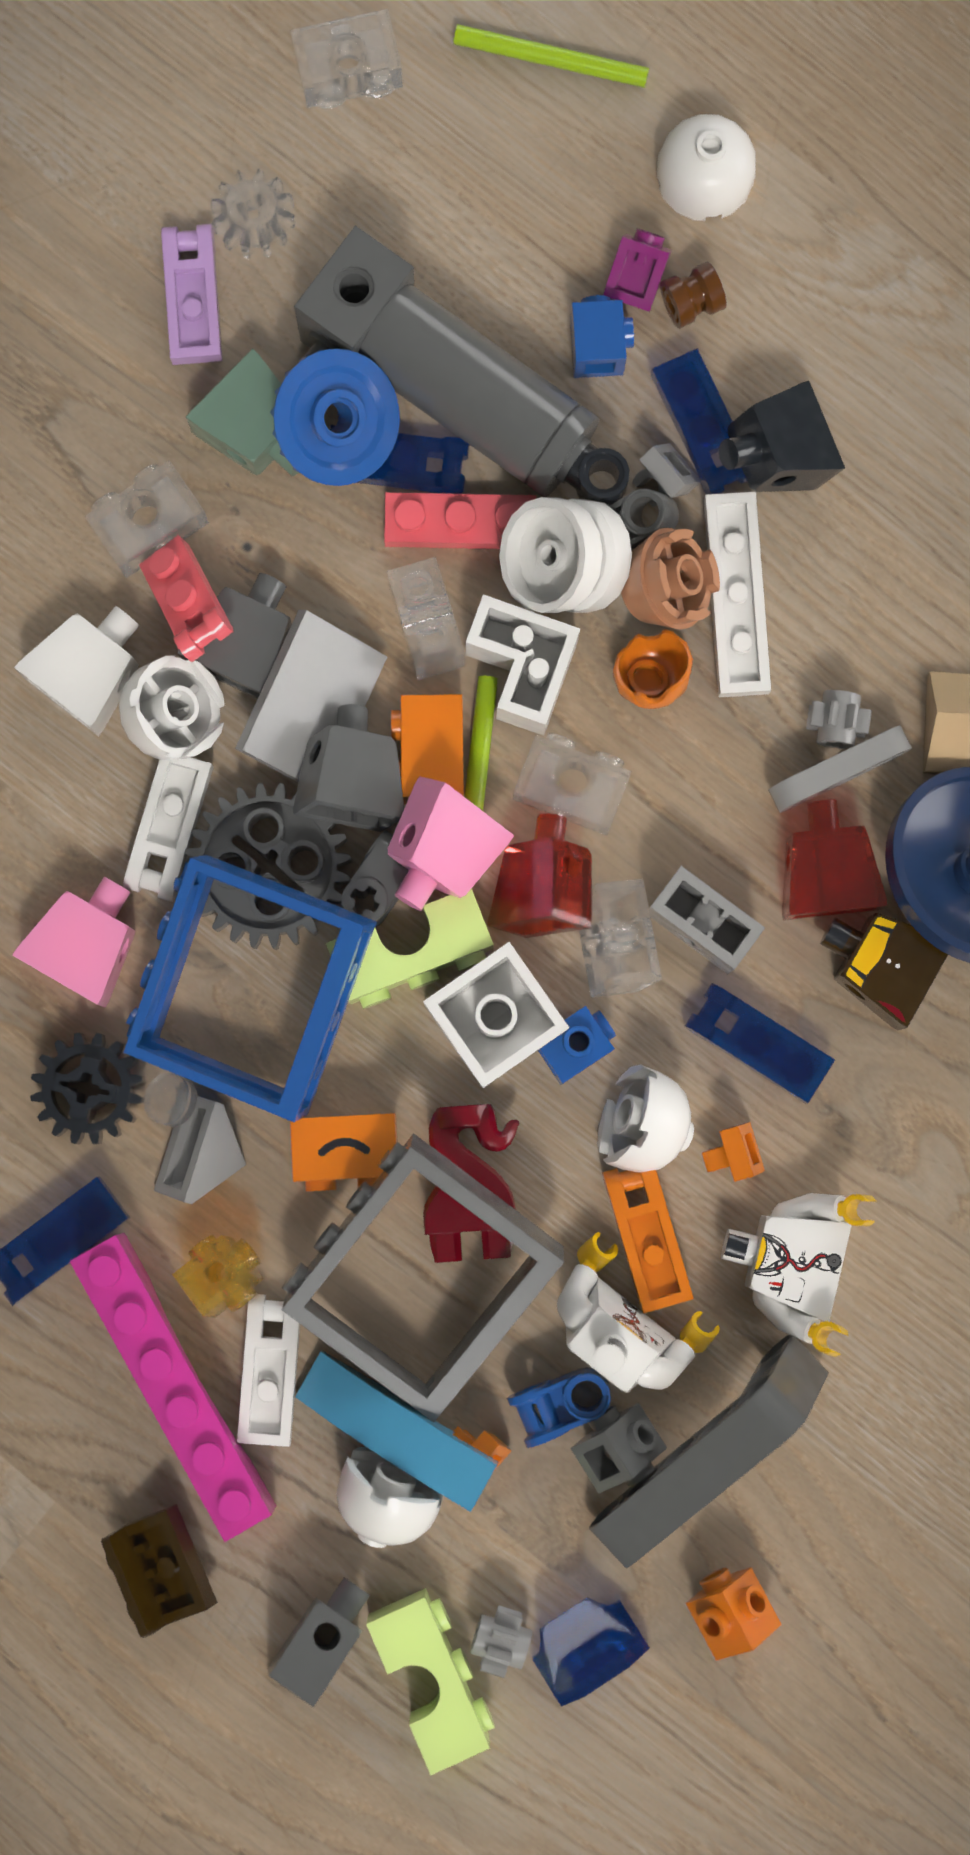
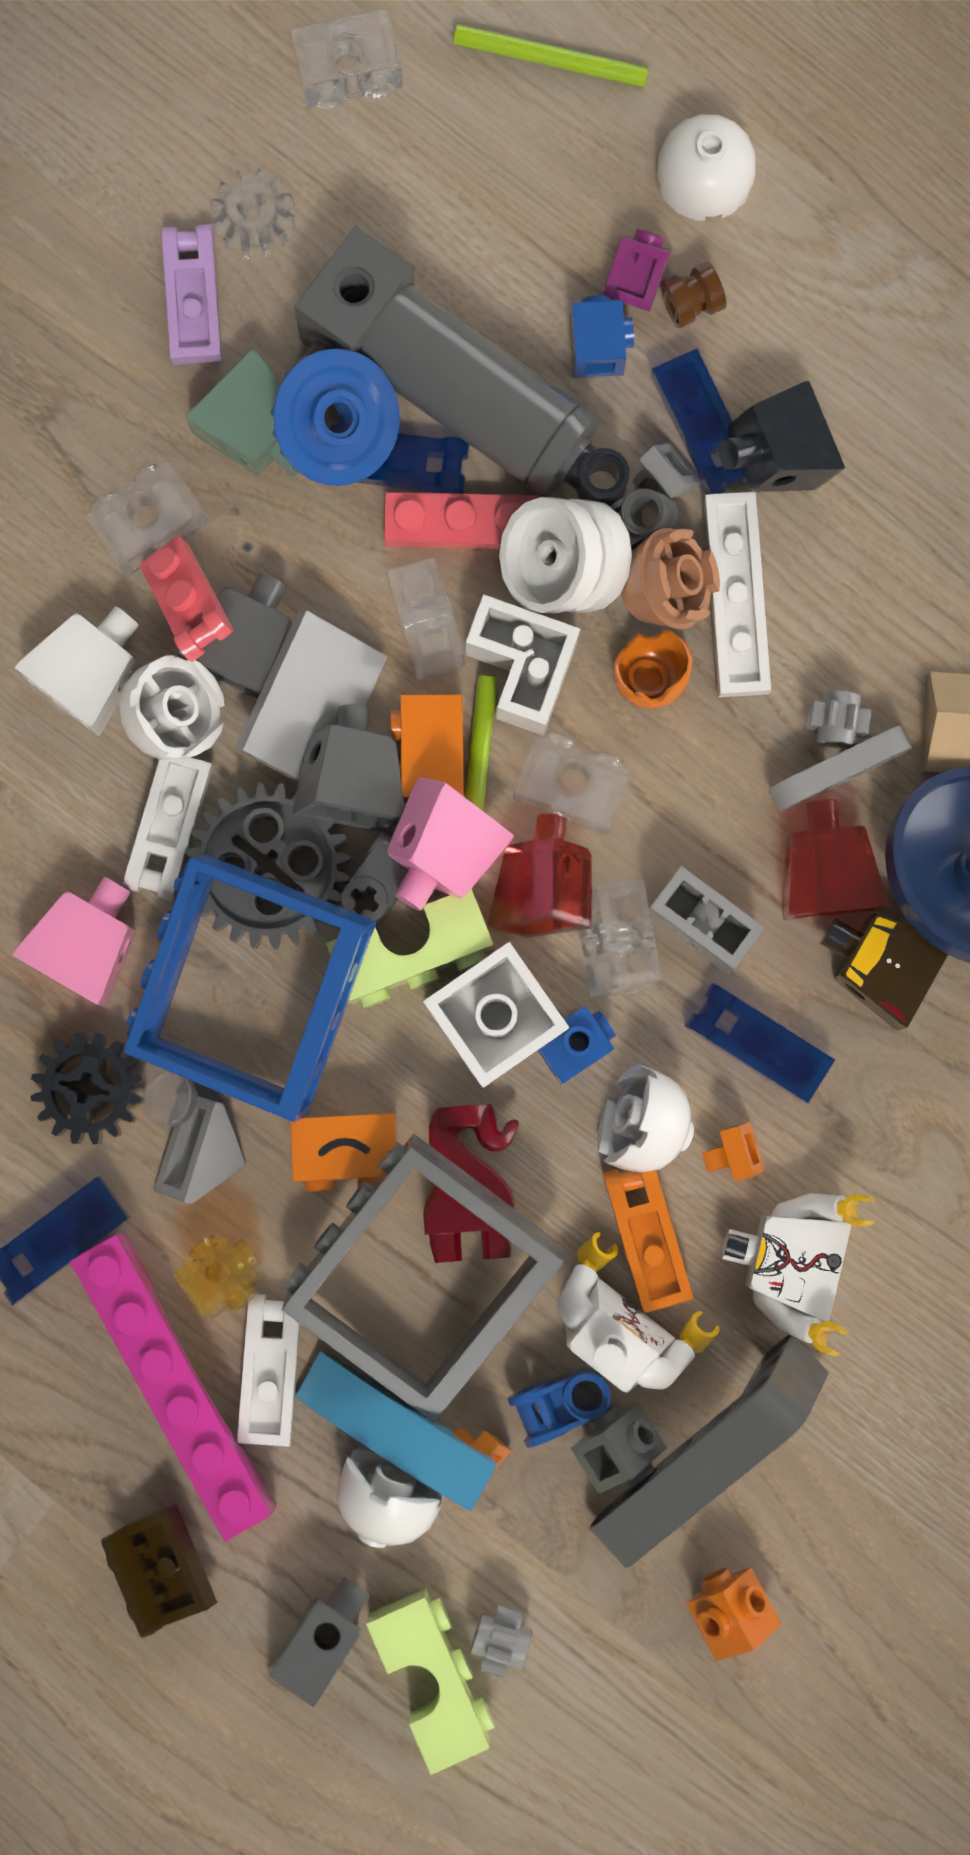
(587, 1648): clear blue slope -> none

